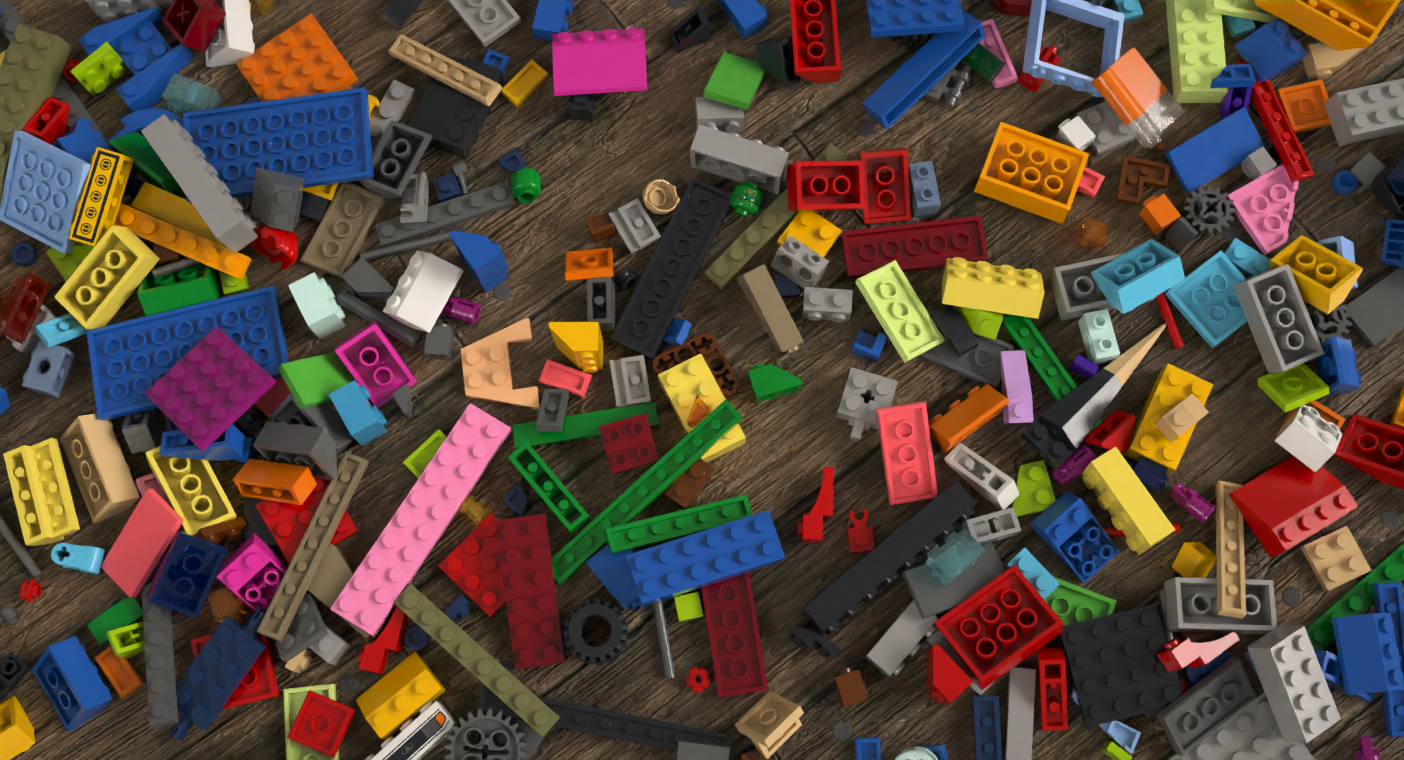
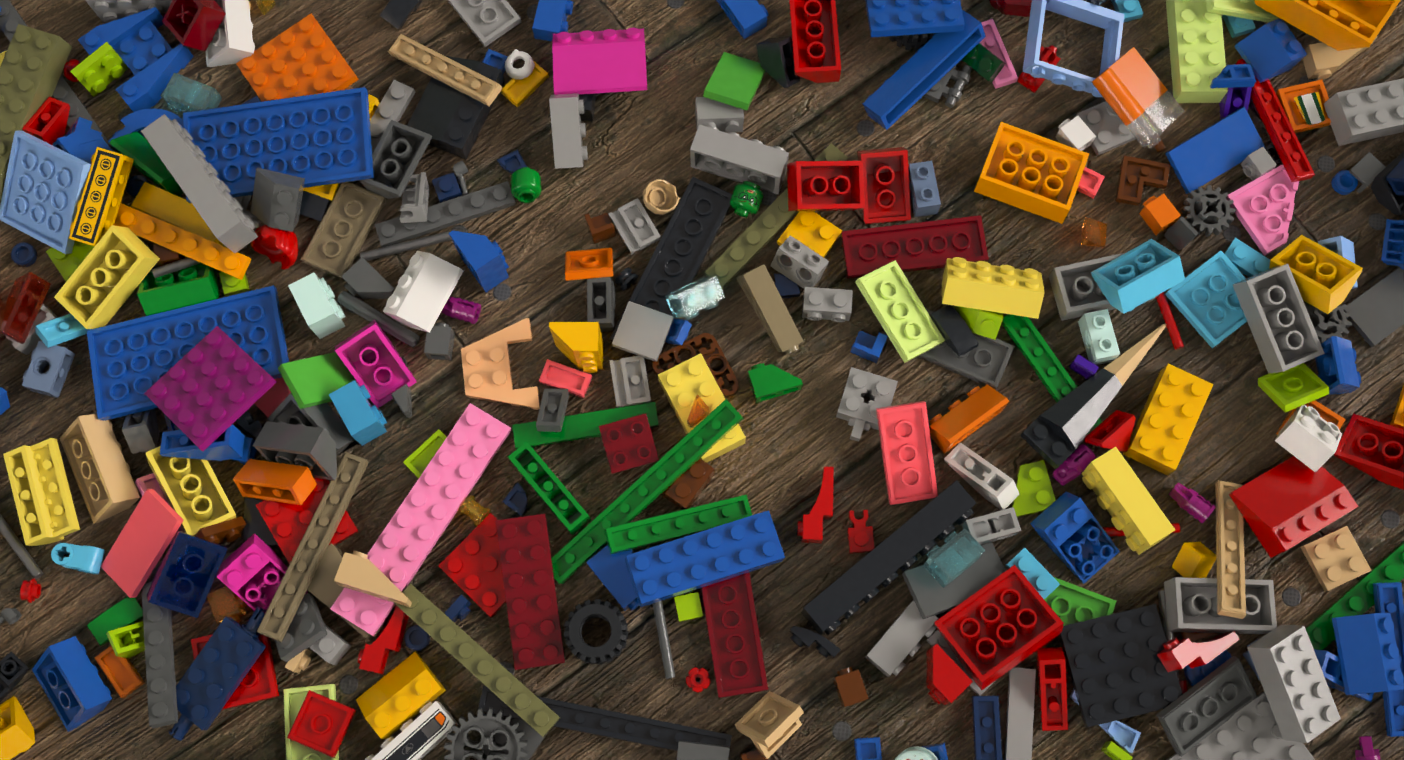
(363, 576): none -> tan slope
(523, 72): none -> white piece
(567, 130): none -> light grey brick
(642, 331): none -> light grey tile
(691, 30): black slope -> none
(694, 297): none -> clear light blue brick
(1016, 387): lavender slope -> none
(1150, 474): clear blue brick -> none
(1181, 418): tan slope -> none
(1310, 107): none -> sticker

